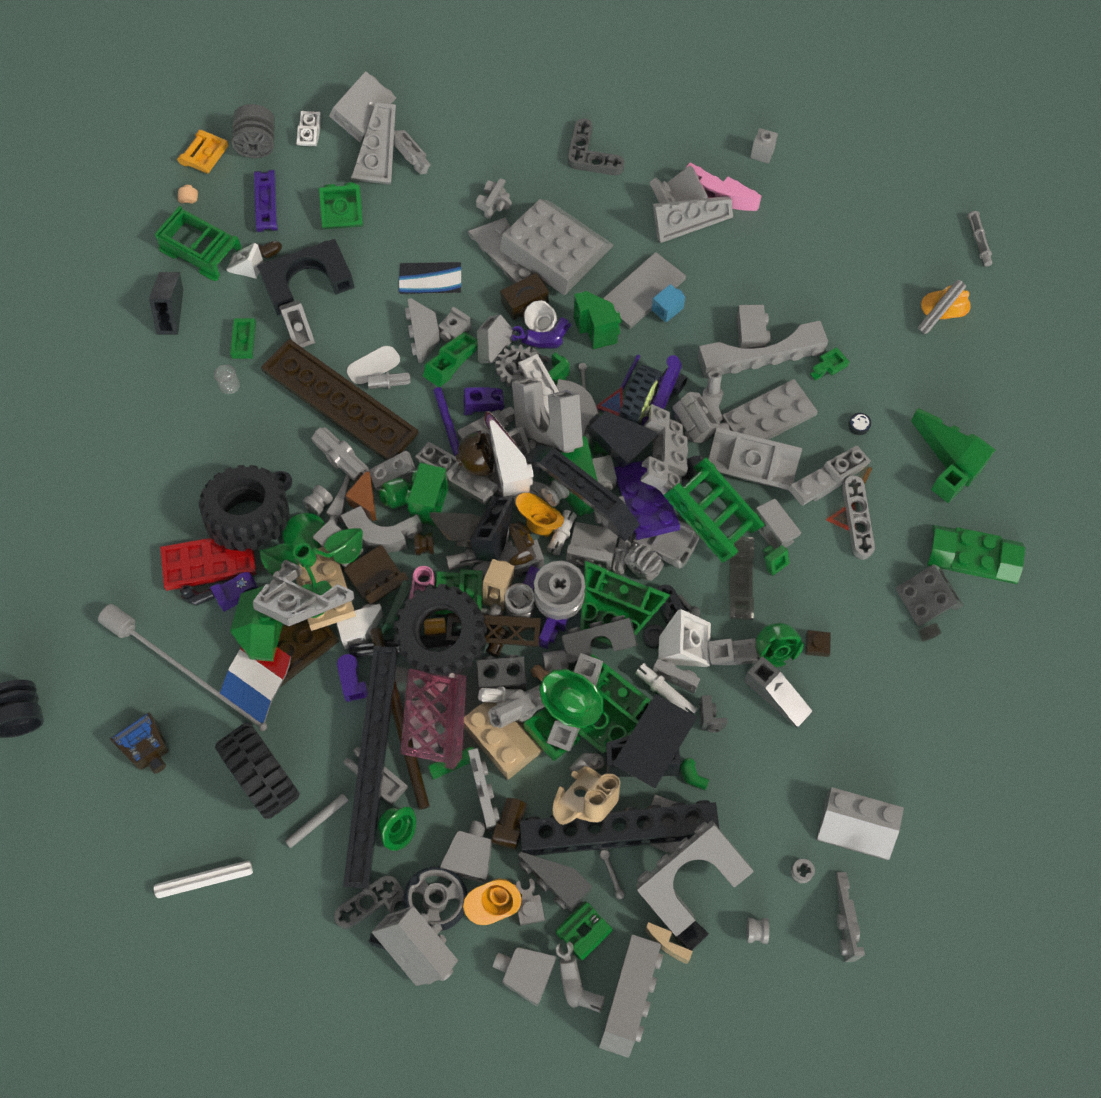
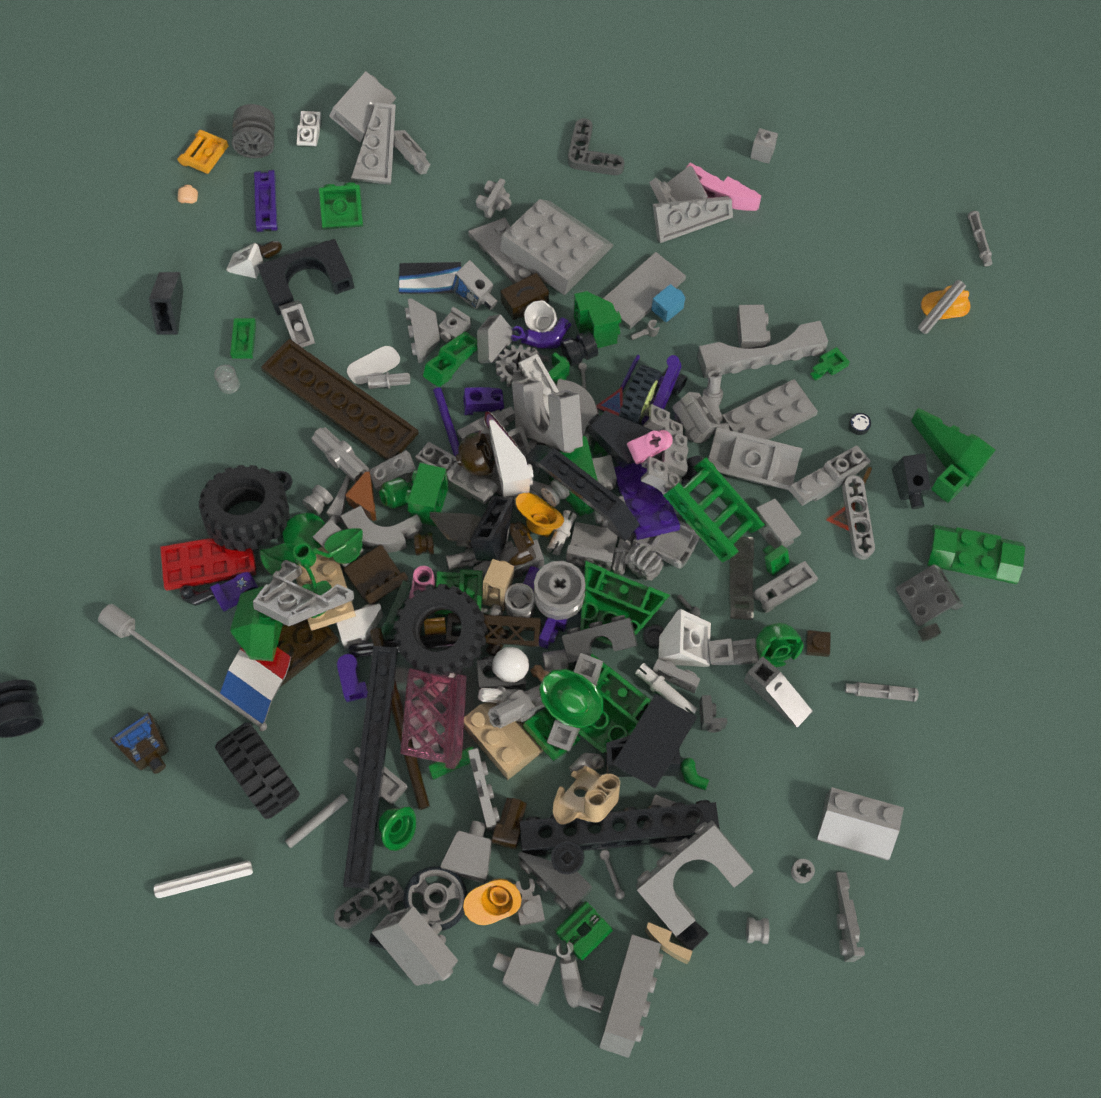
(210, 257): green piece -> none
(473, 287): none -> light grey torso
(510, 664): none -> white hair
(567, 857): none -> black wheel
(582, 347): none -> black wheel
(648, 331): none -> light grey hand
(648, 446): none -> bright pink piece
(674, 600): black beam -> none
(785, 586): none -> light grey plate
(882, 691): none -> light grey piece
(912, 479): none -> black torso

